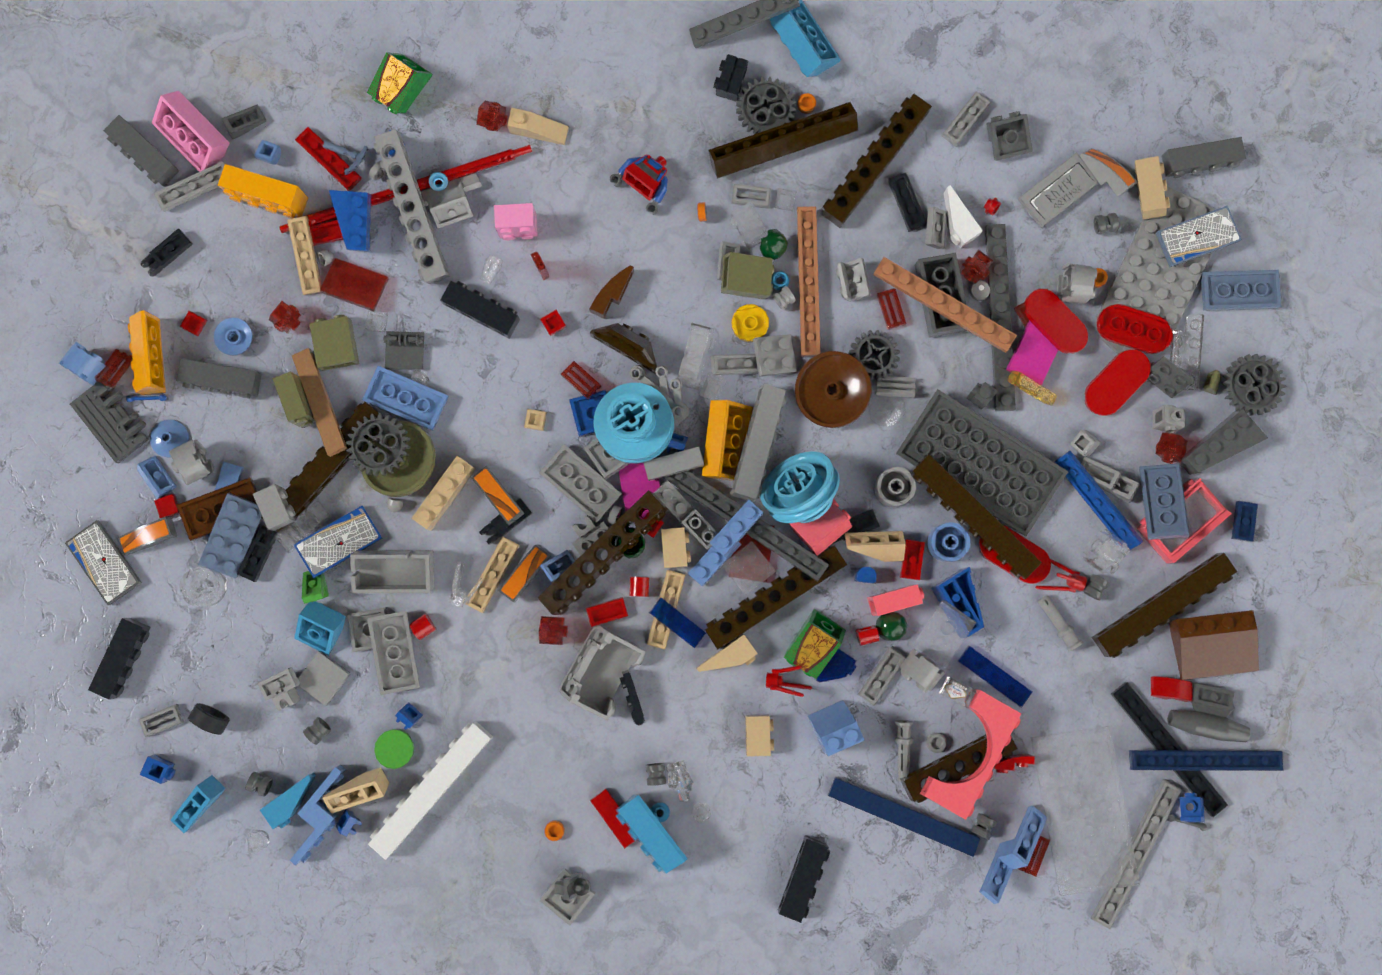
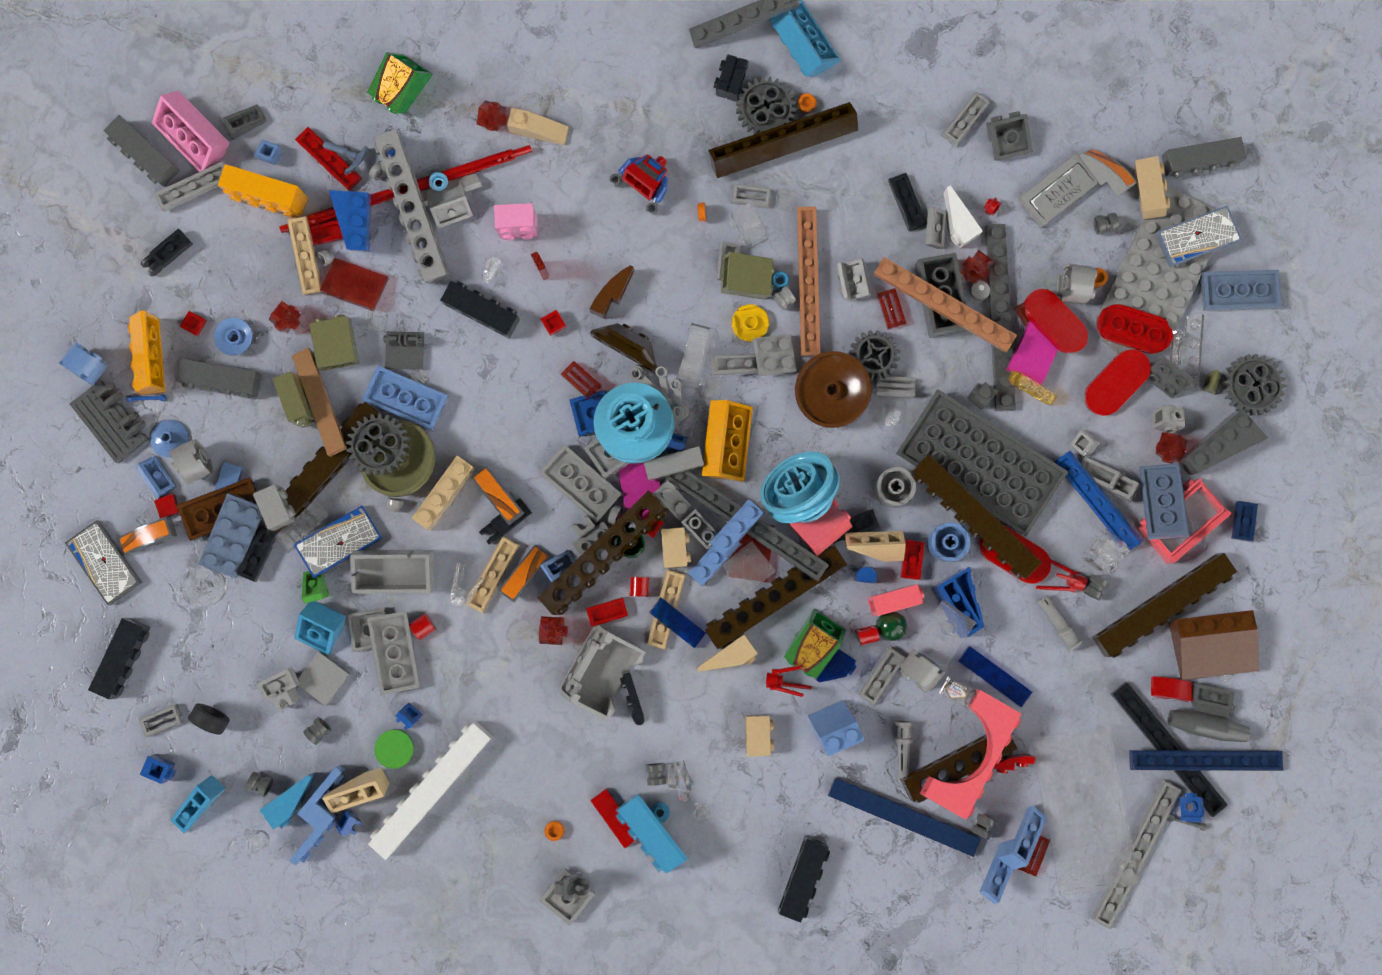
(112, 366): clear red tile -> none
(535, 420): tan tile -> none
(758, 442): light grey brick -> none
(773, 245): dark green hair -> none
(919, 110): dark brown brick -> none
(936, 742): light grey tile -> none

